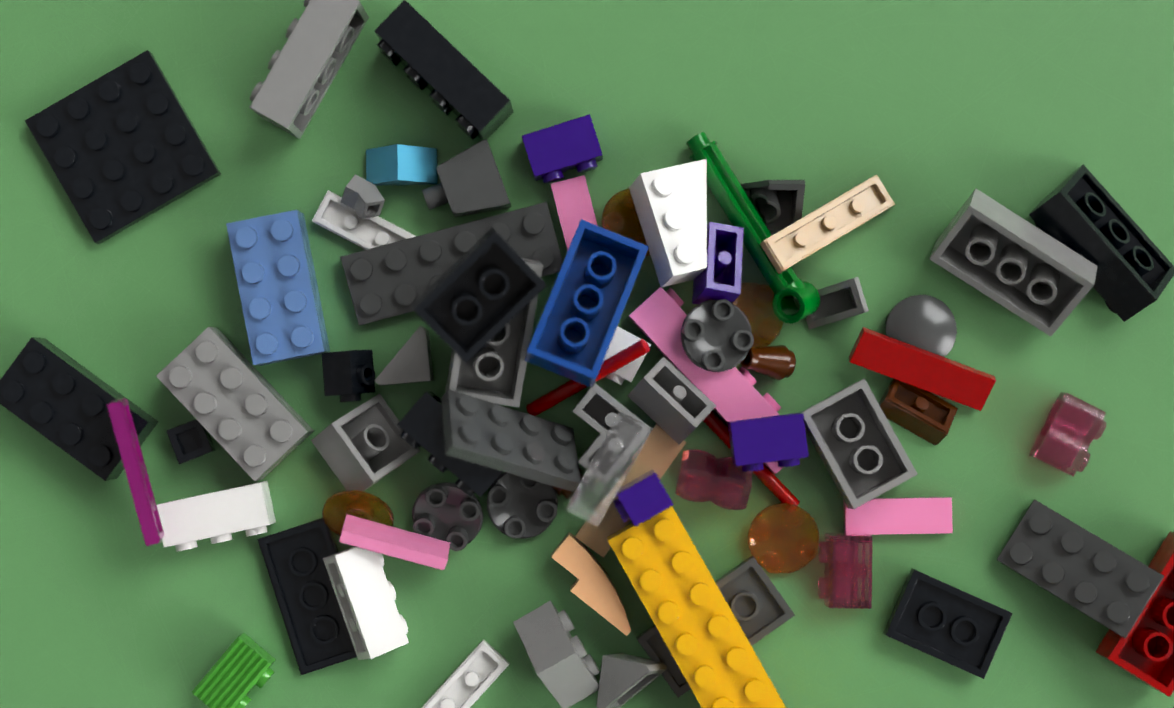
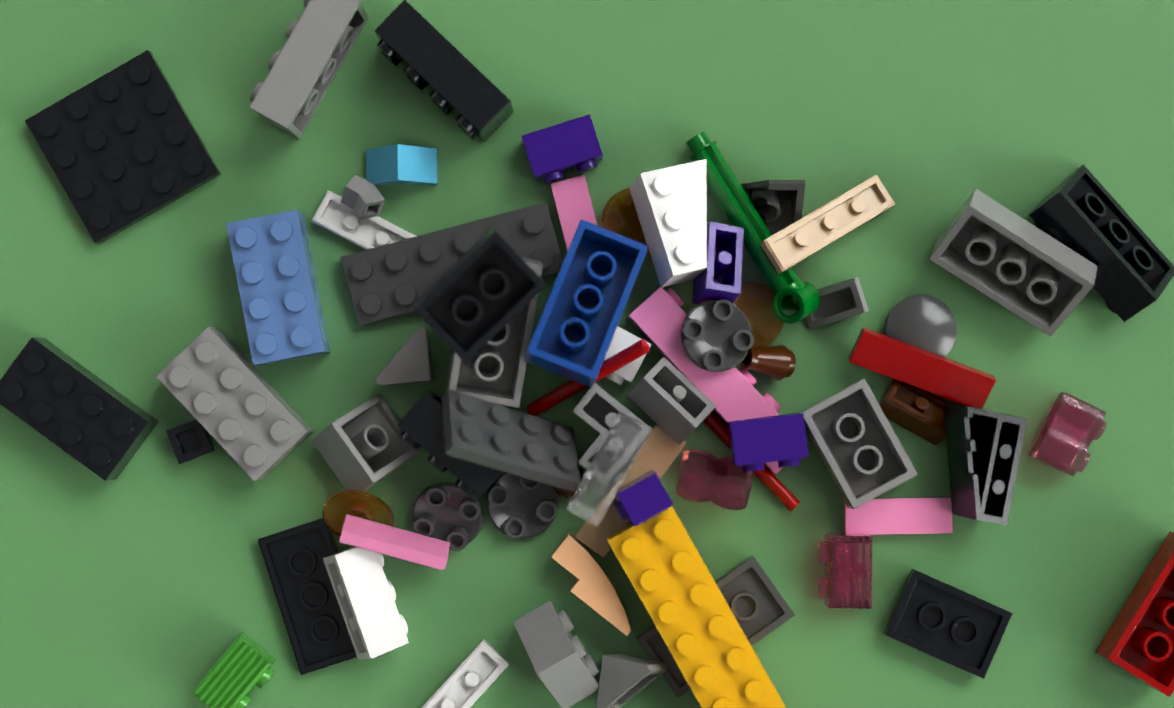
(136, 471): magenta tile -> none
(216, 516): white brick -> none
(348, 374): black brick -> none
(469, 183): dark grey torso -> none
(783, 538): clear orange dish -> none
(982, 461): none -> black wedge
(1080, 568): dark grey plate -> none

